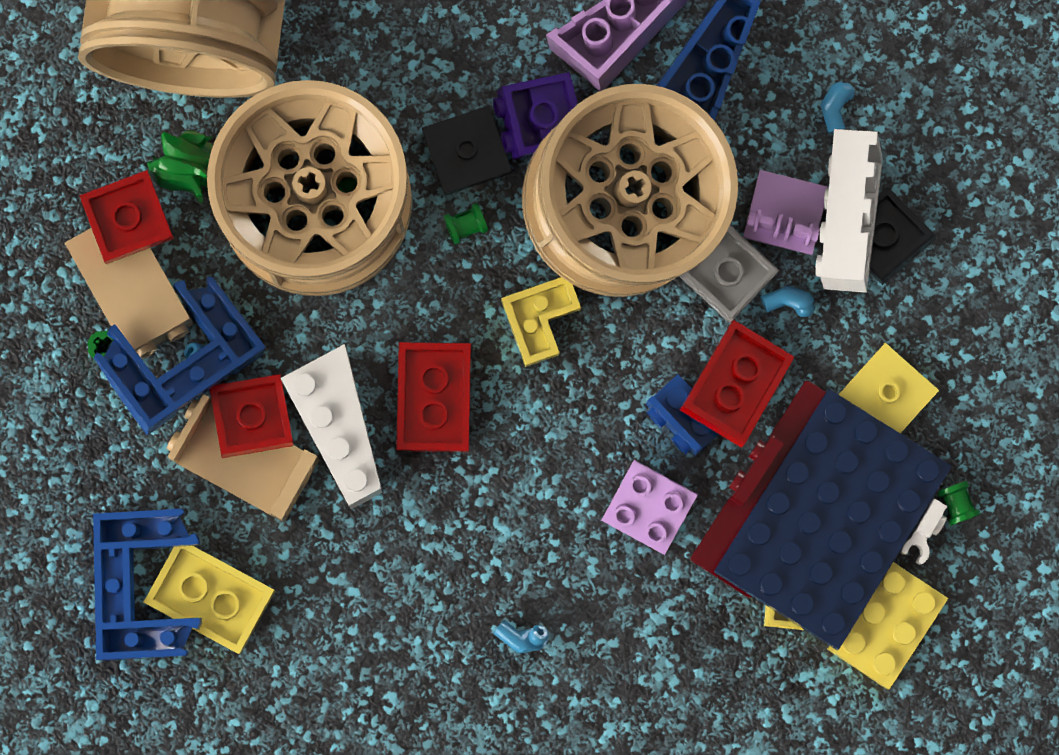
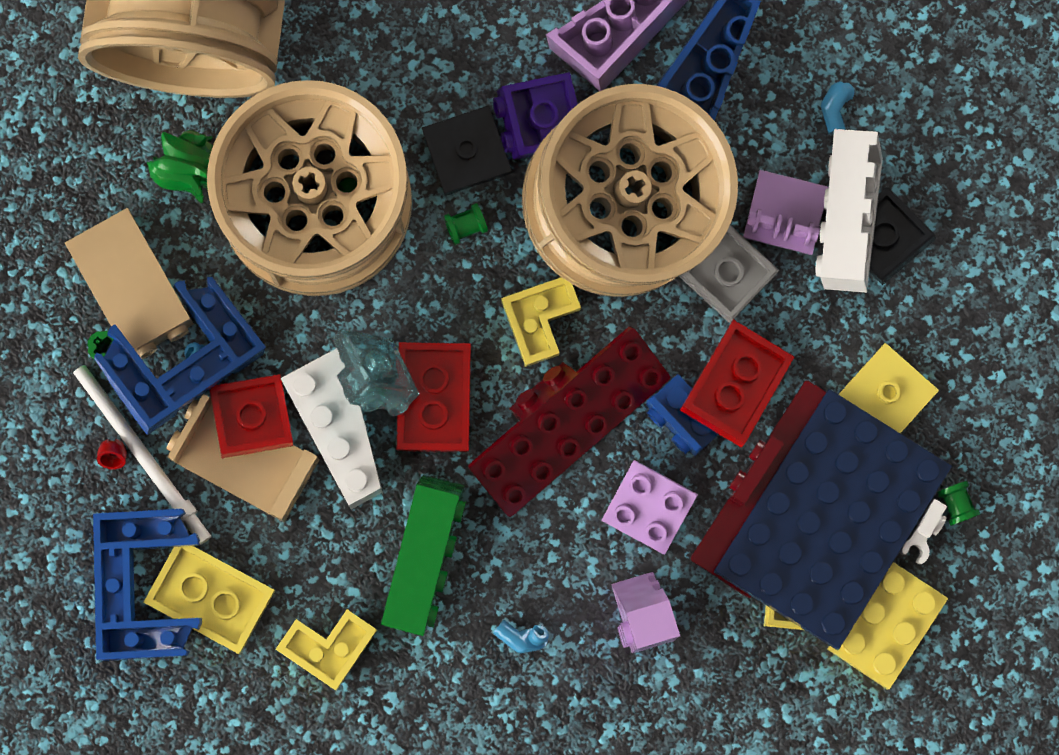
(110, 461): none -> red hinge
(126, 217): red plate -> none
(141, 453): none -> white bar
(330, 657): none -> light yellow plate
(374, 373): none -> clear light blue plate
(423, 554): none -> green wedge
(567, 418): none -> dark red bracket
(644, 613): none -> lavender wedge
(789, 296): dark azure arm -> none

